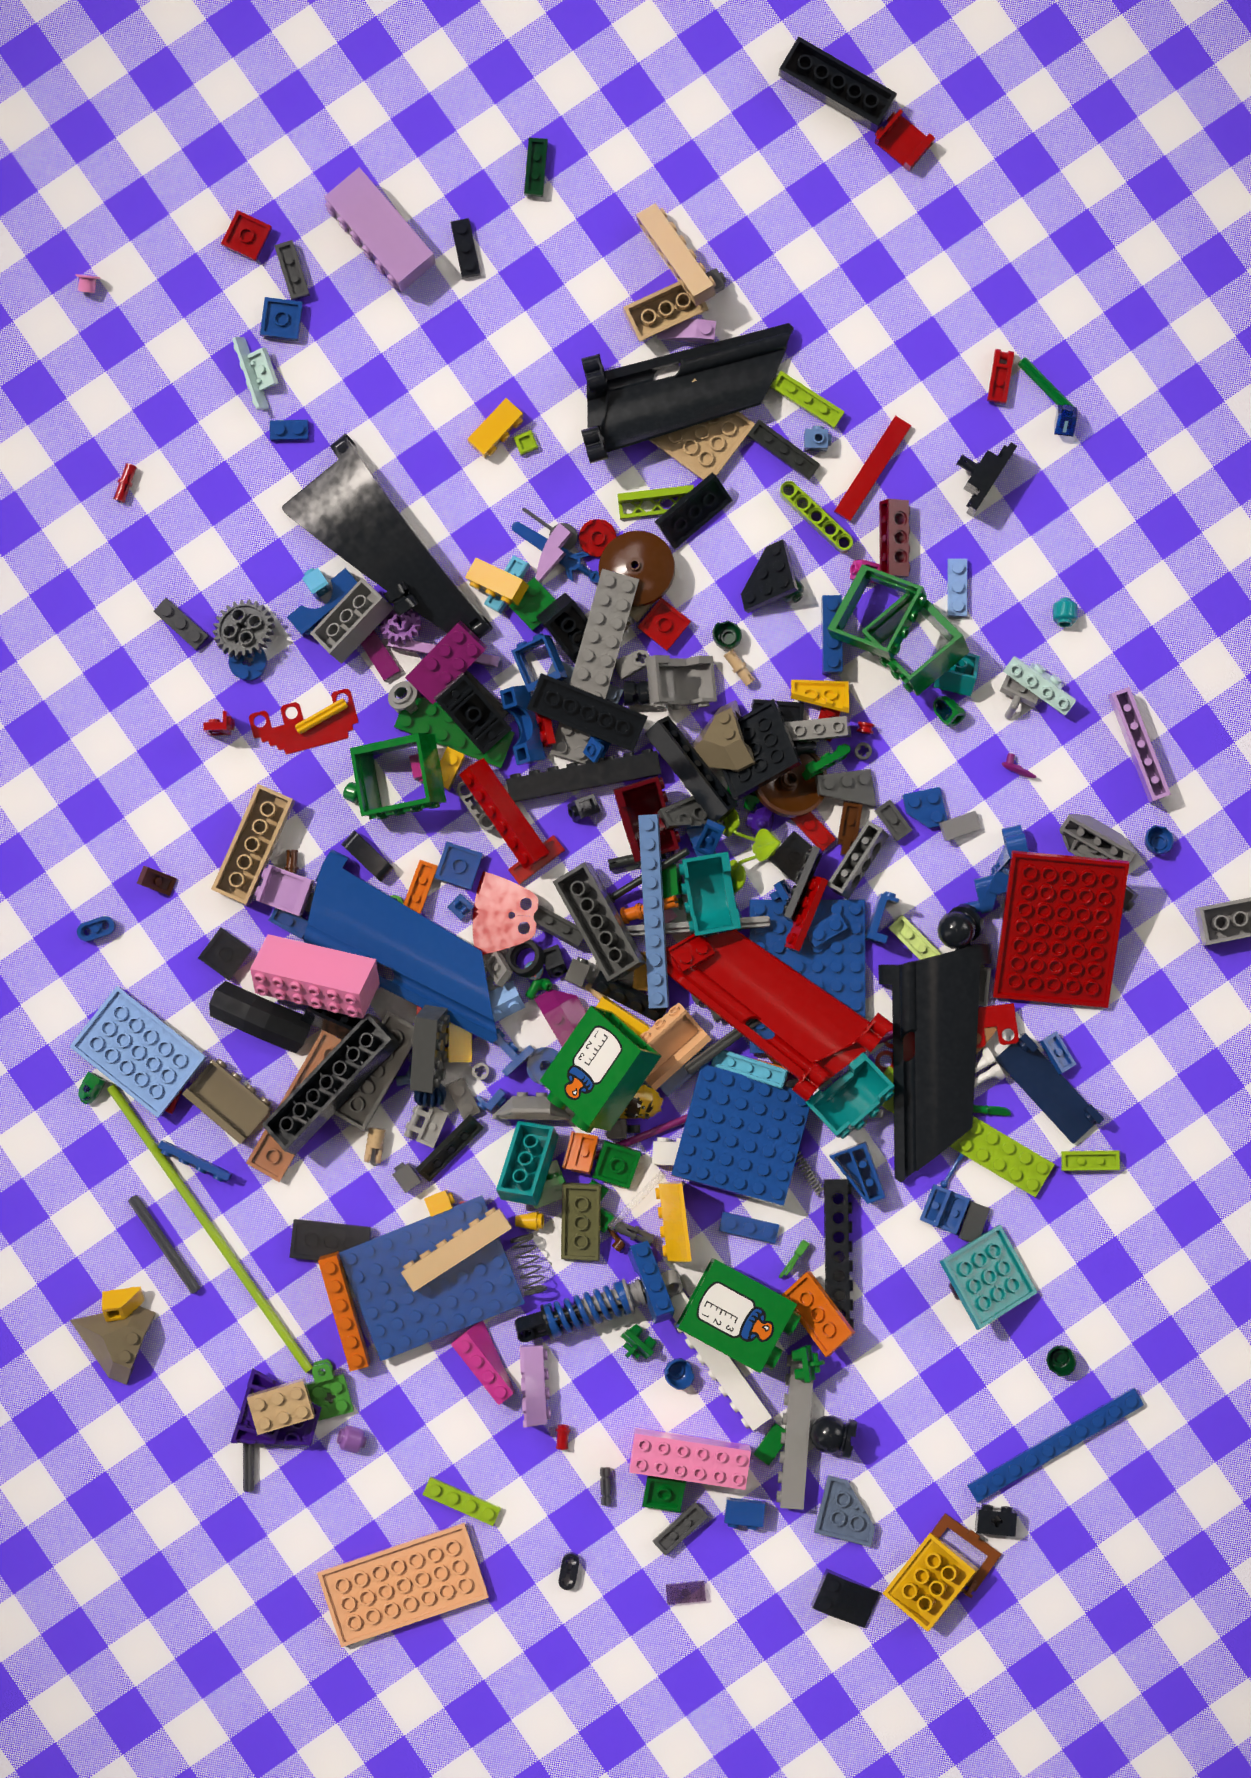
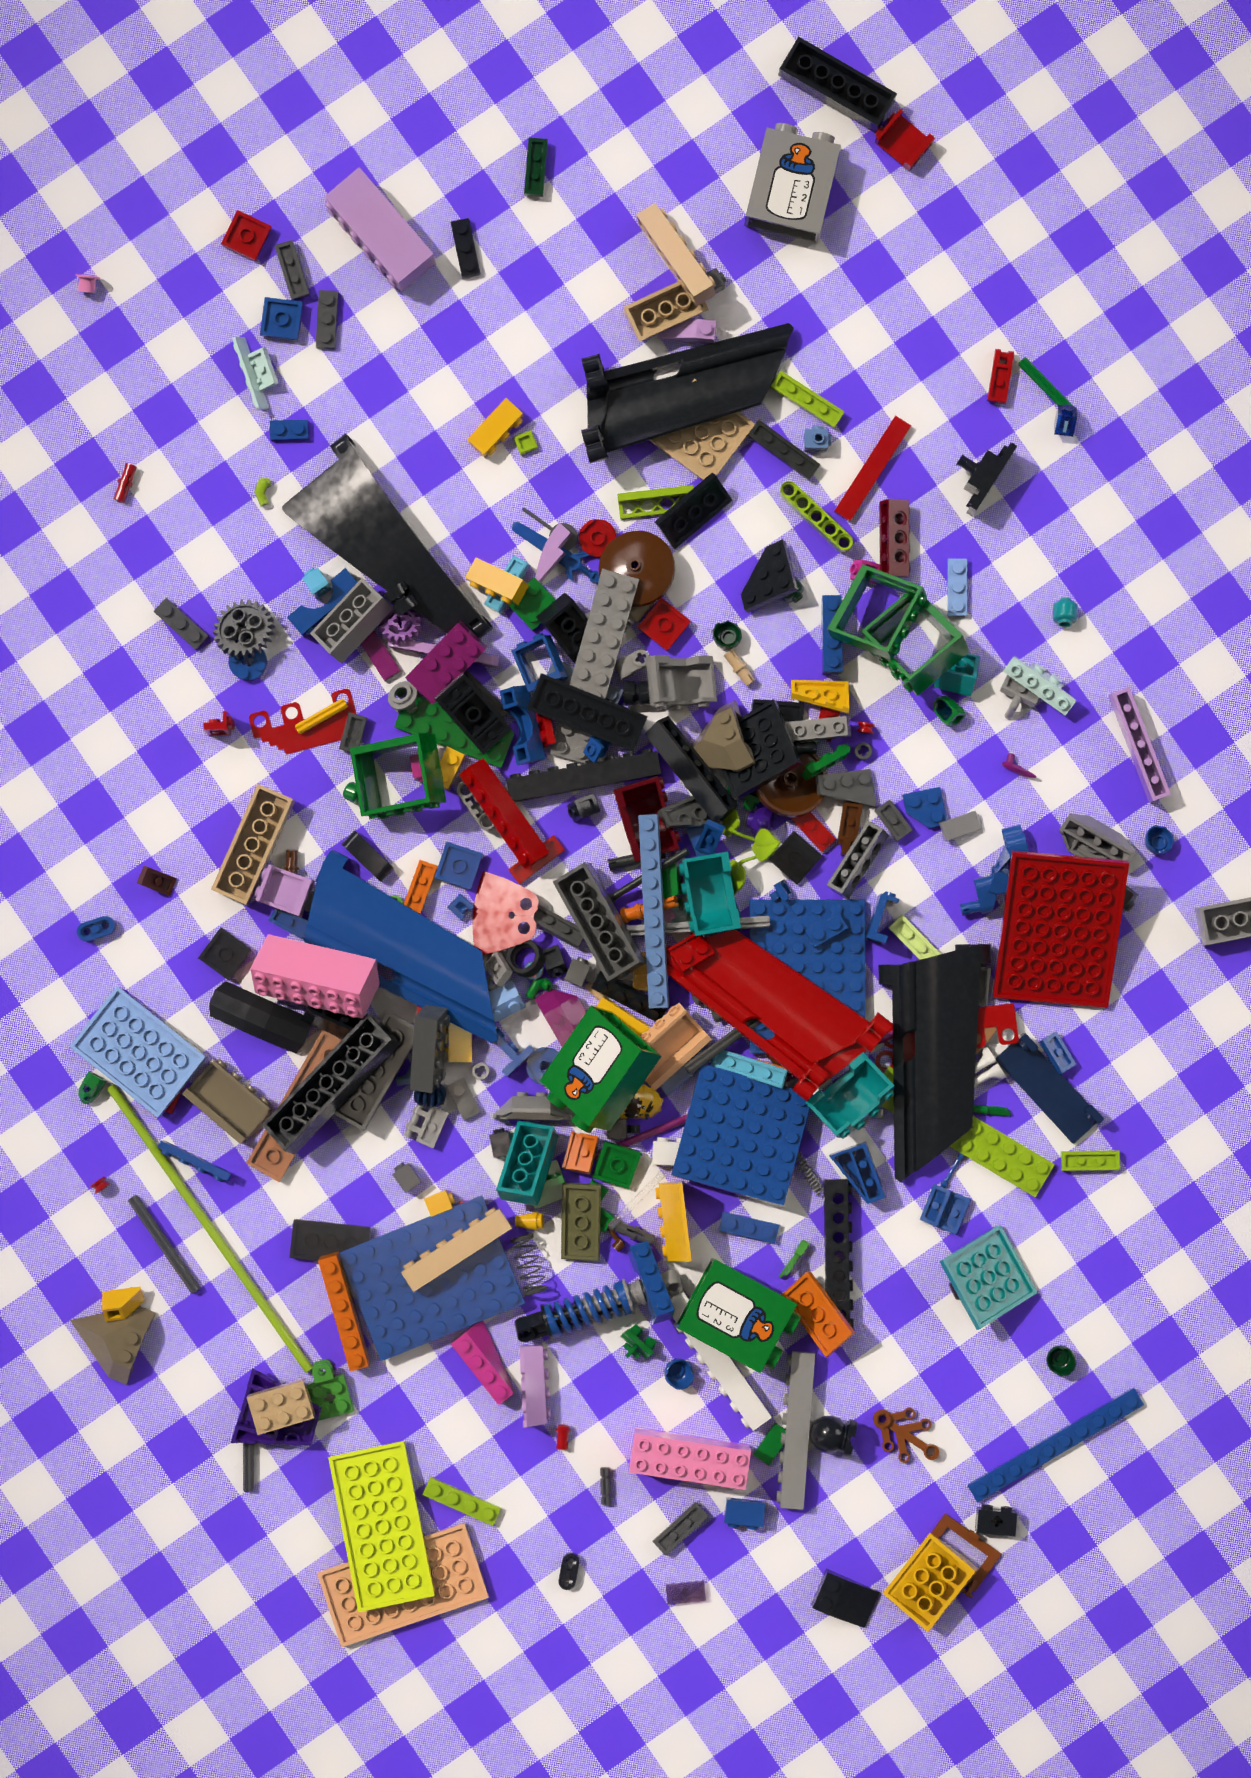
(100, 1185): none -> red bush
(261, 486): none -> lime arm
(327, 319): none -> dark grey plate
(351, 1439): medium lavender head -> none
(352, 731): none -> dark grey plate
(374, 1140): tan hinge -> none
(381, 1526): none -> neon yellow plate
(449, 1148): pearl dark grey plate -> none
(497, 1099): blue bracket -> none
(500, 1142): none -> black brick
(663, 1493): green plate -> none
(792, 183): none -> light grey brick
(805, 875): black plate -> none
(806, 913): red plate -> none
(810, 1363): green hips -> none
(843, 1514): sand blue plate -> none
(903, 1432): none -> dark orange plant
(960, 926): black tile -> none
(974, 1222): dark grey tile -> none

